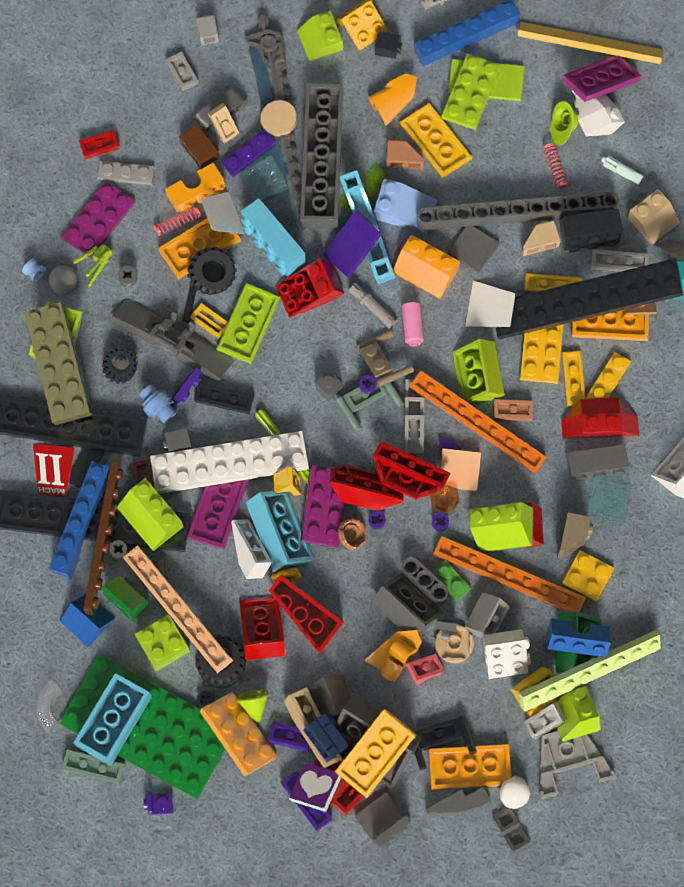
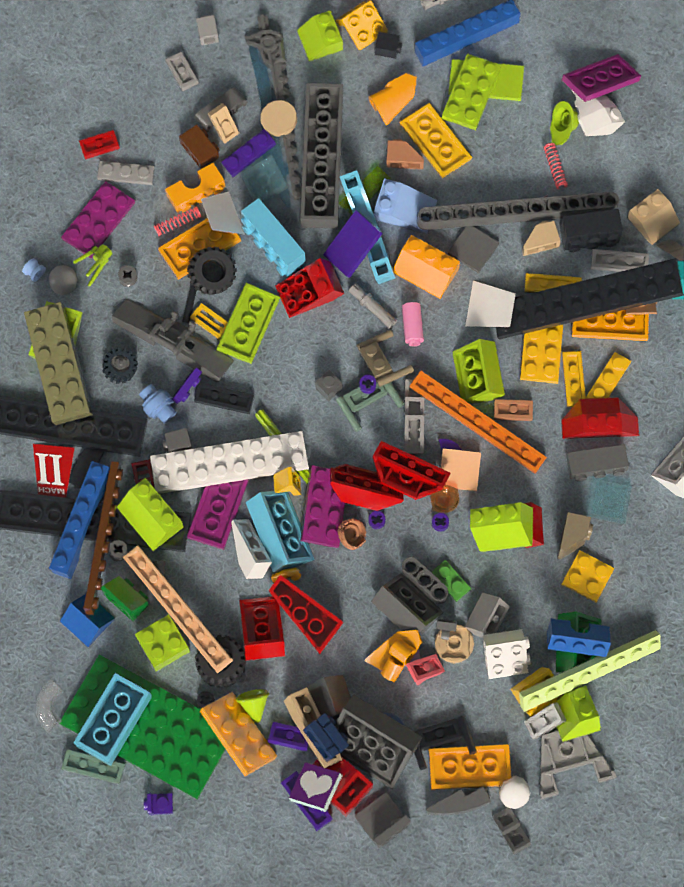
(376, 753): yellow plate -> none
(509, 575): orange plate -> none
(590, 42): yellow tile -> none
(625, 171): light aqua piece -> none

